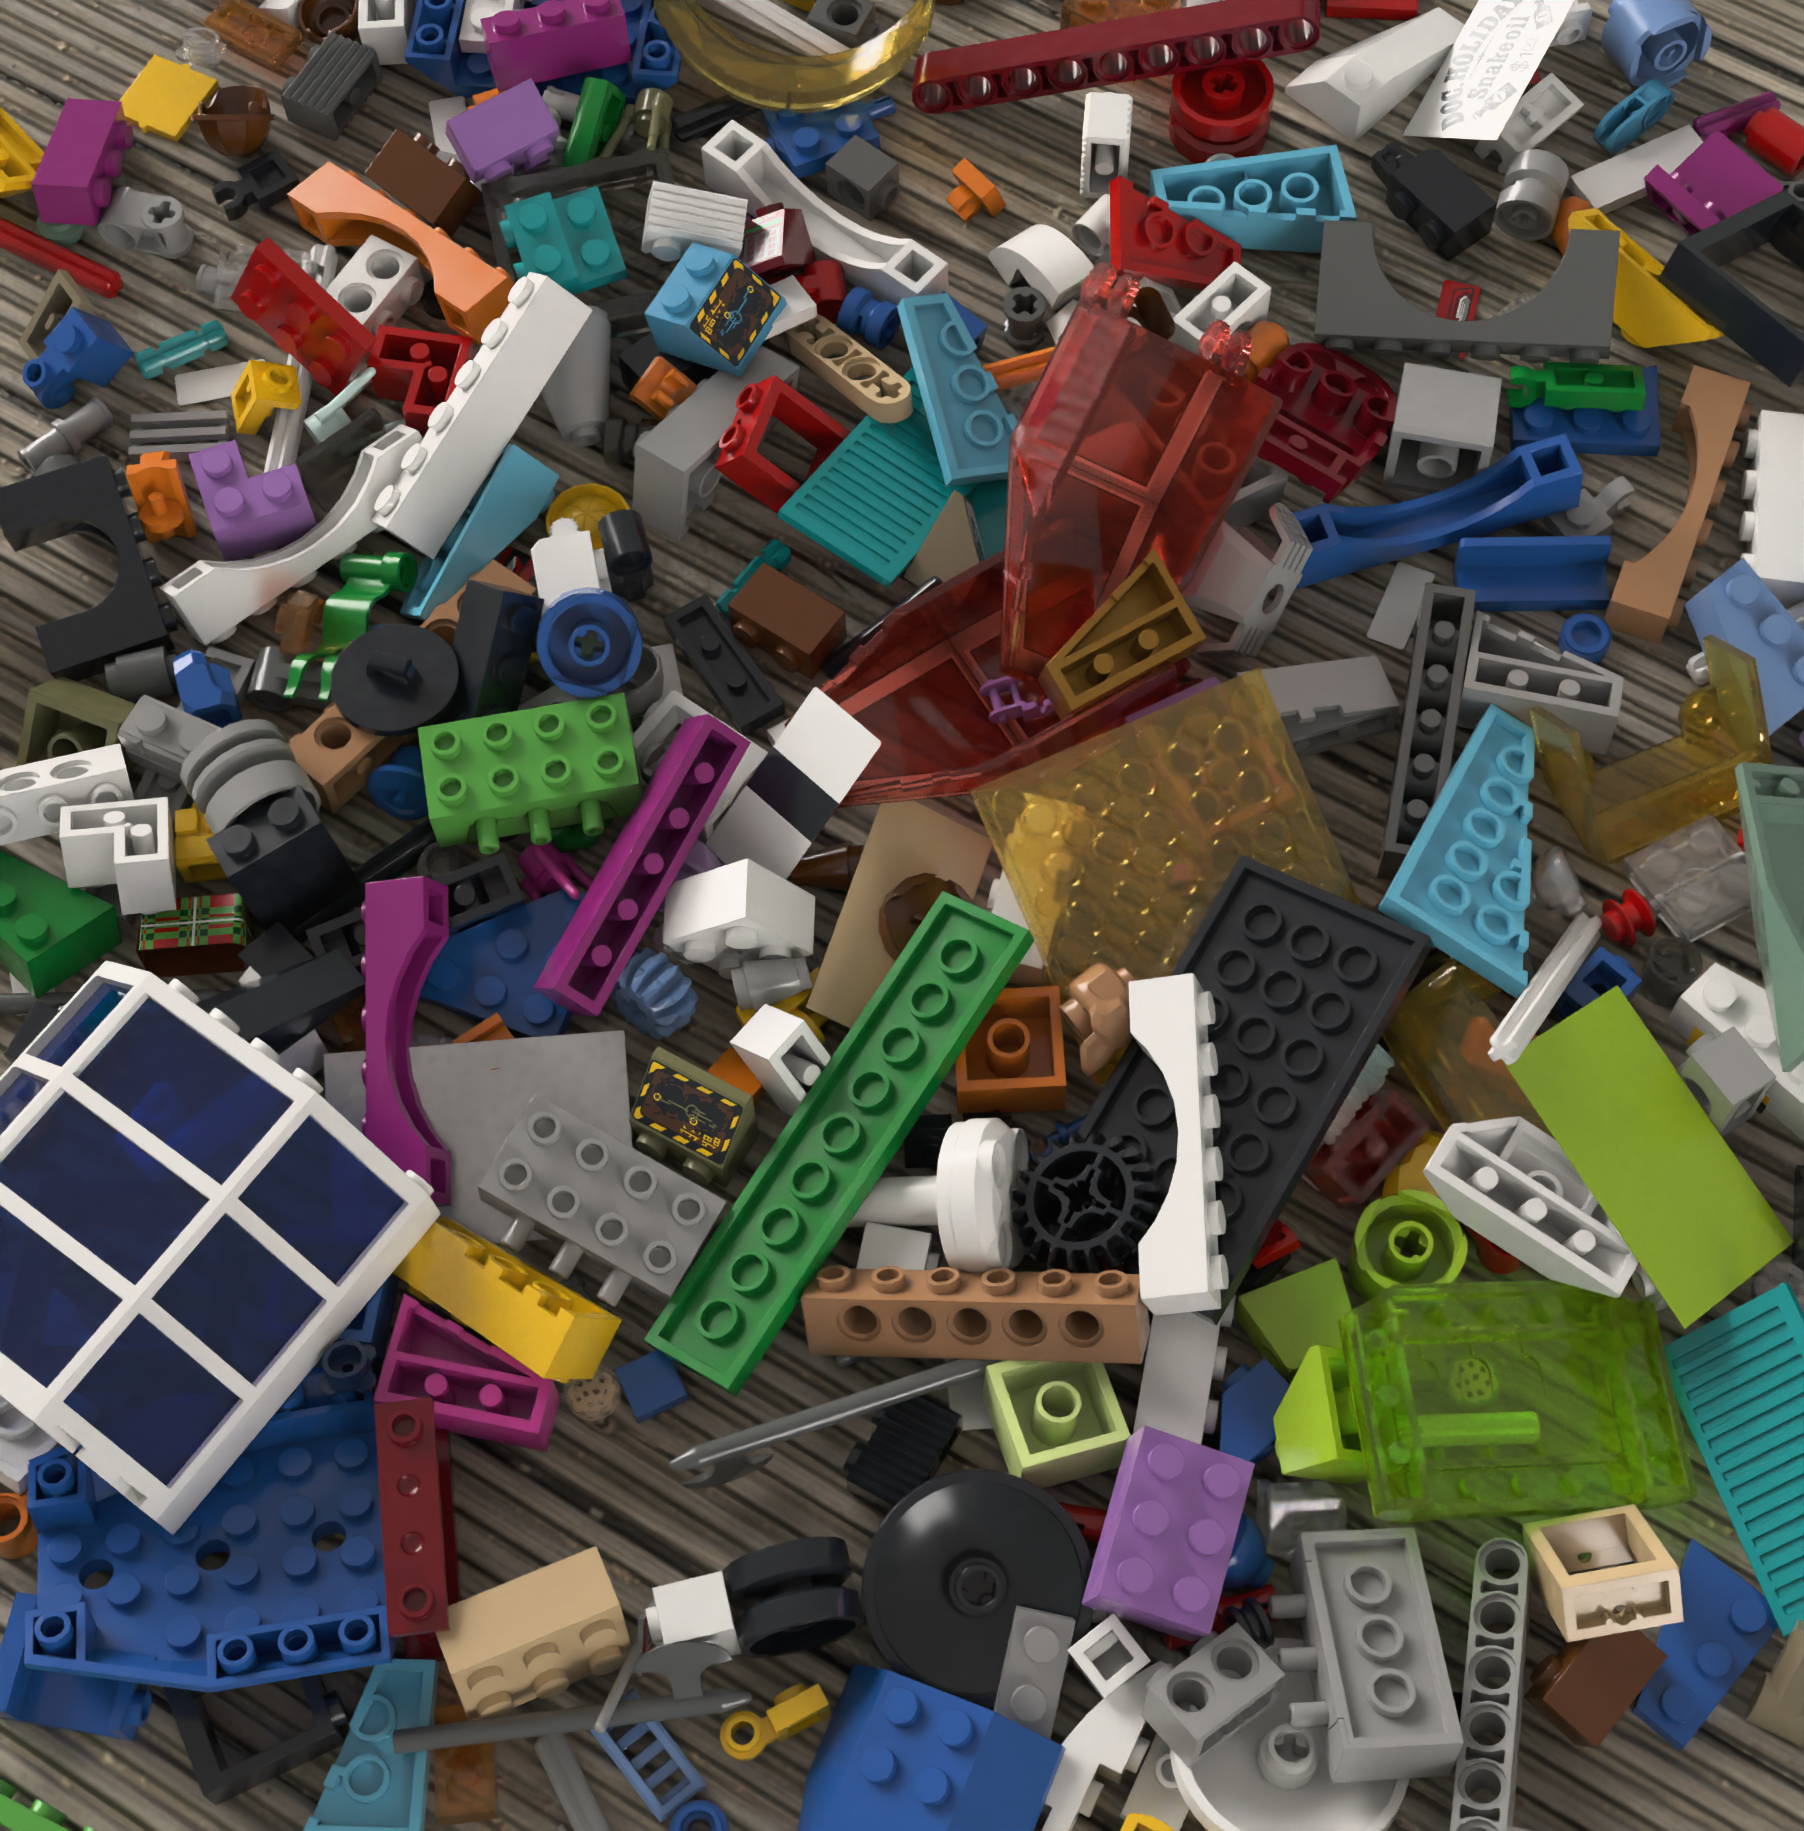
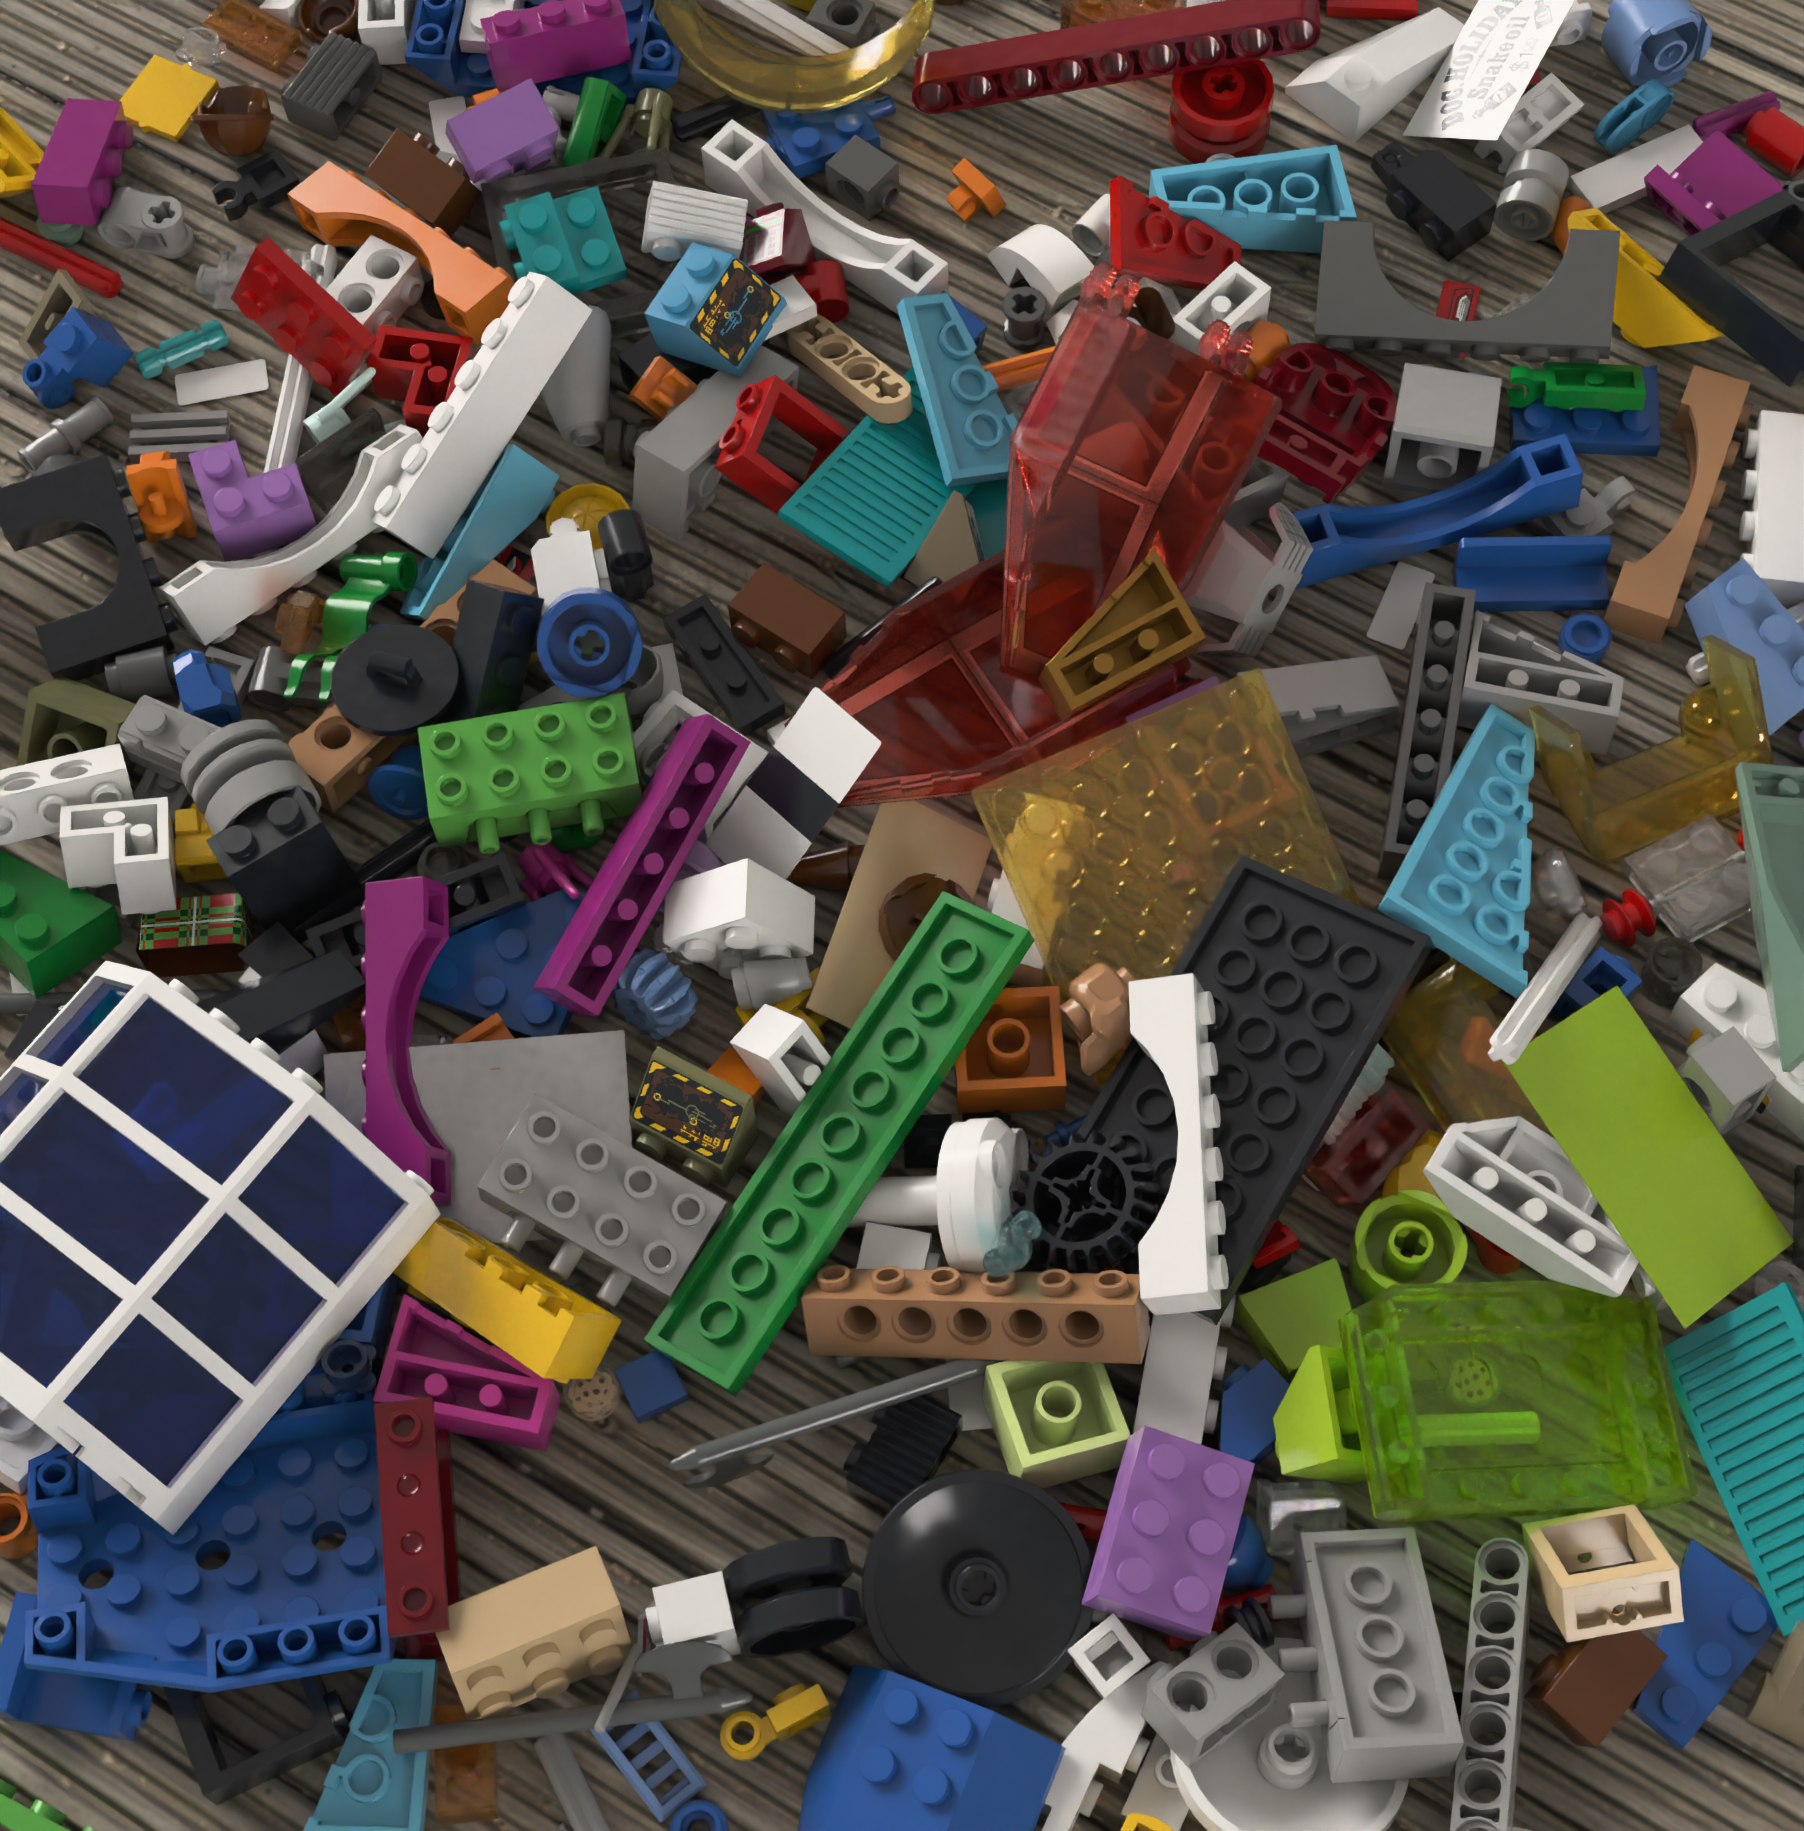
(260, 390): yellow bracket -> none
(773, 553): teal axle -> none
(869, 317): blue wheel -> none
(1013, 1244): none -> clear light blue arm
(1020, 708): medium lavender piece -> none
(1034, 1668): light grey plate -> none
(1105, 141): white brick -> none

